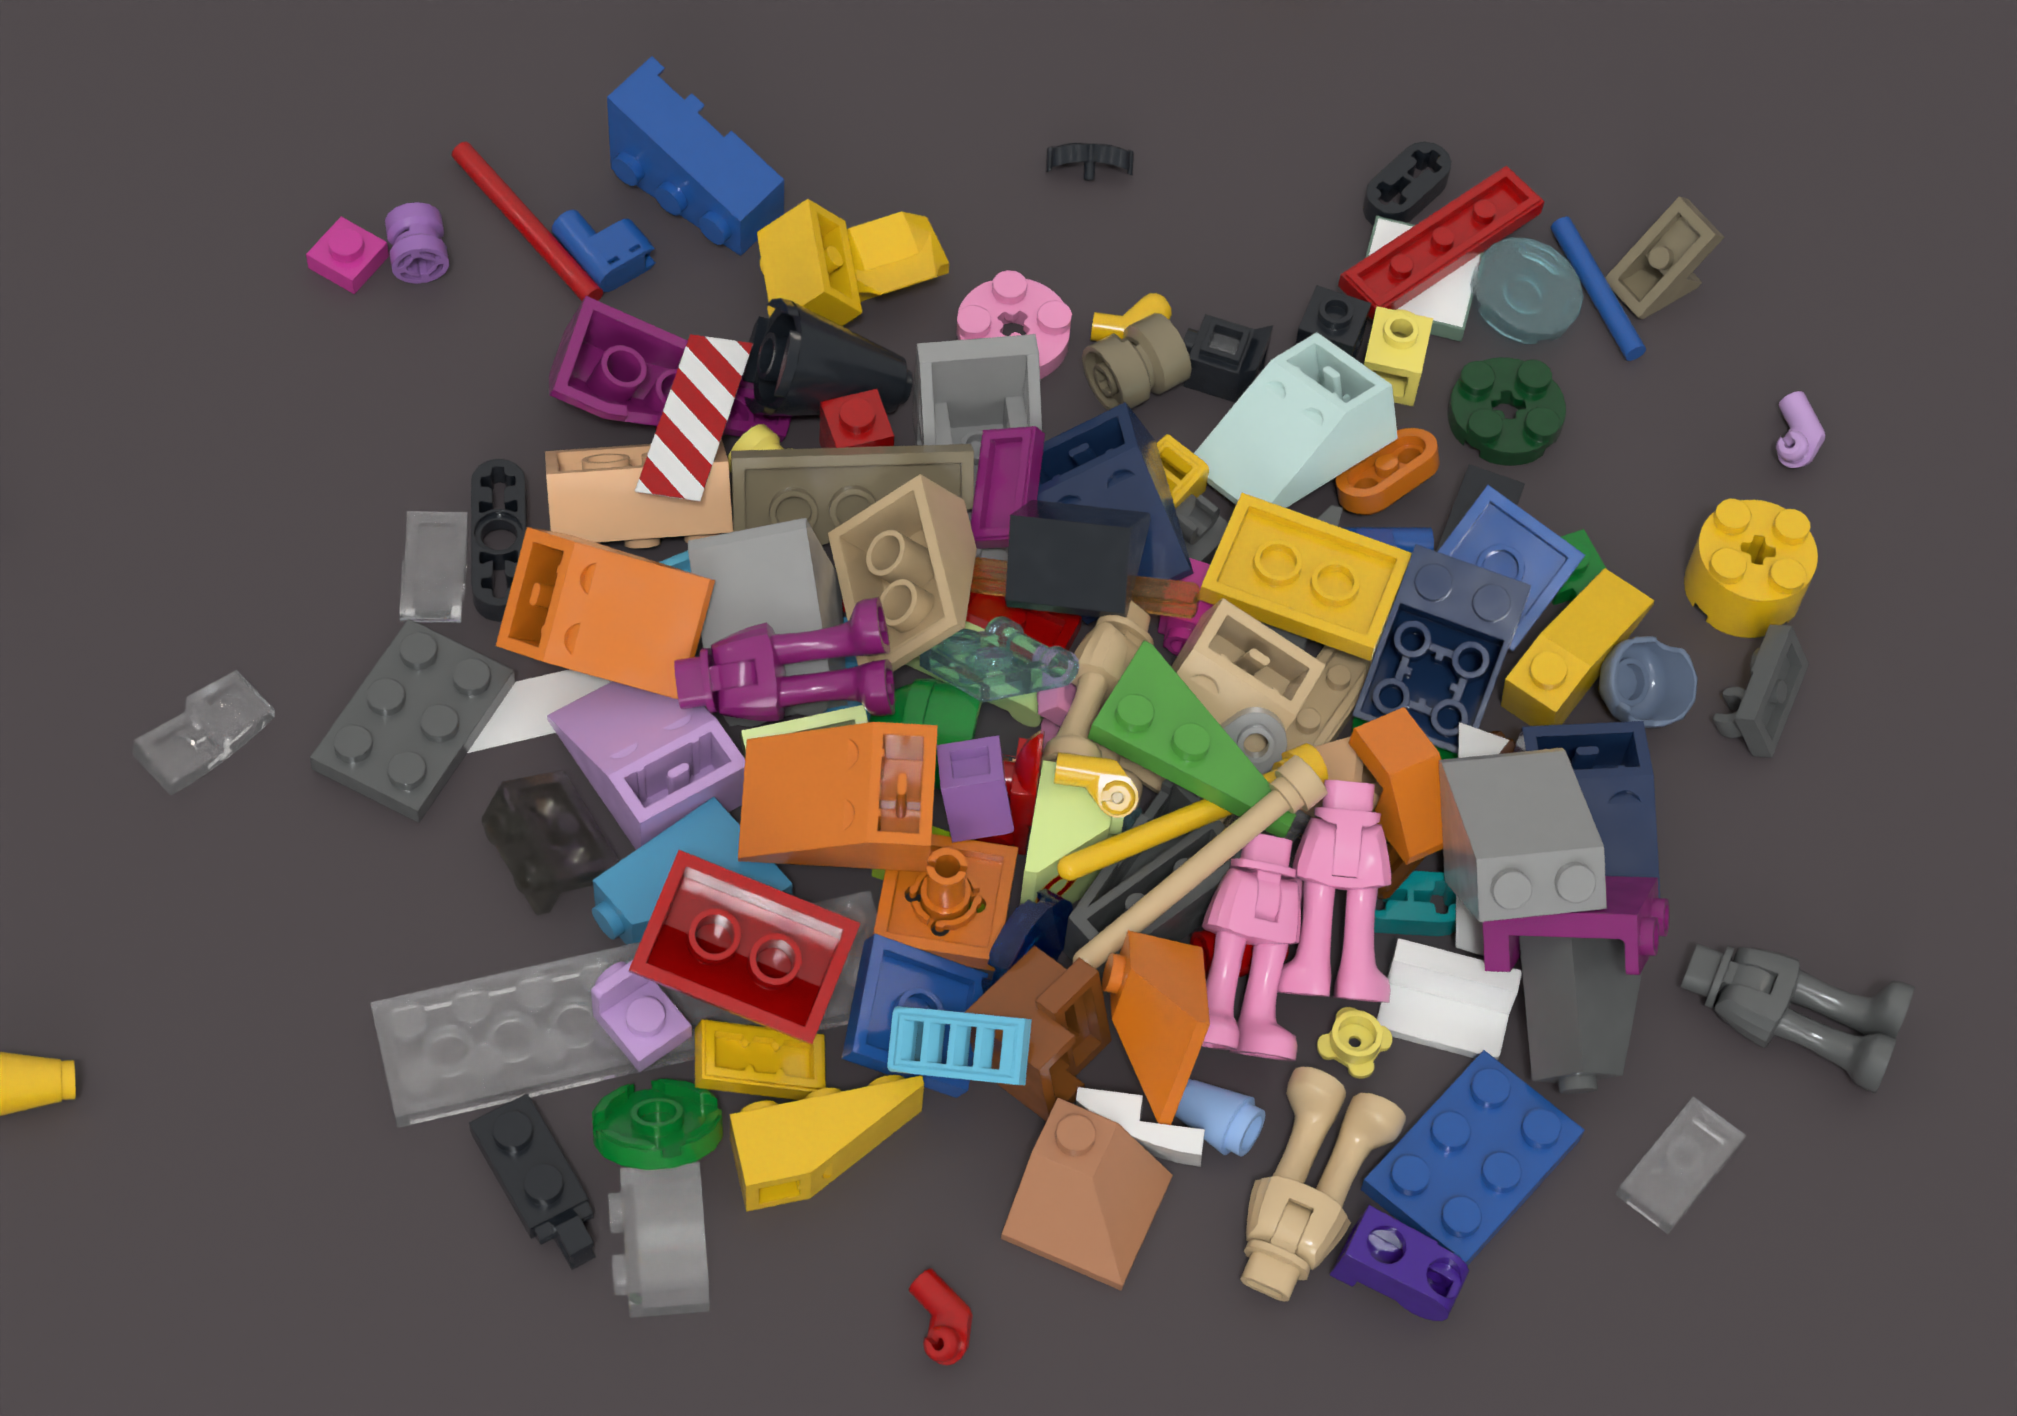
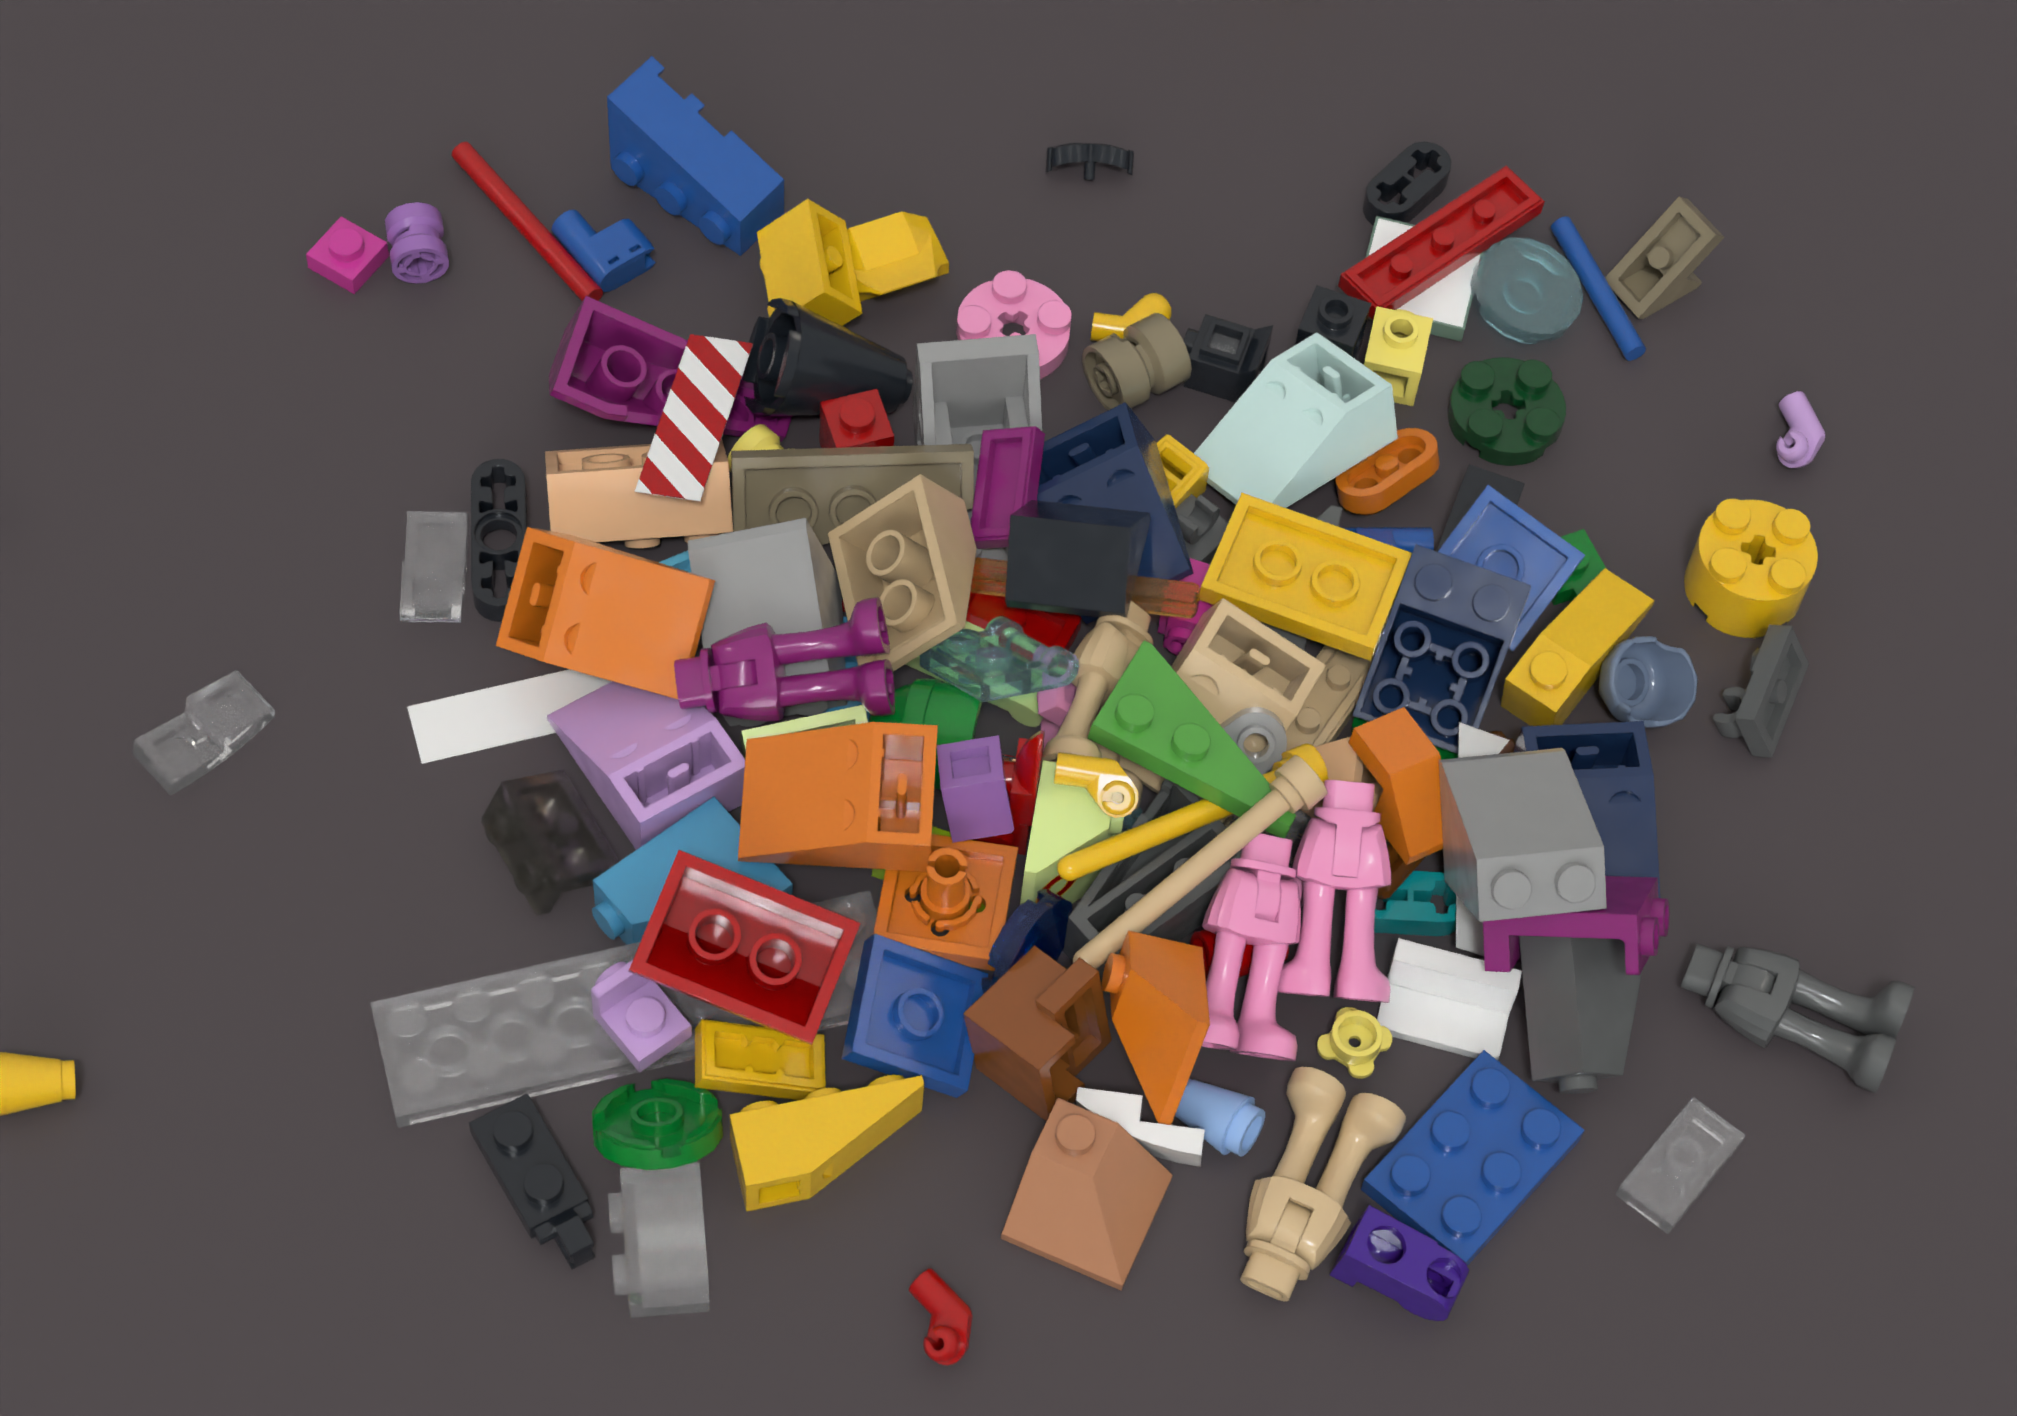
(413, 720): dark grey plate -> none
(919, 1039): medium azure slope -> none

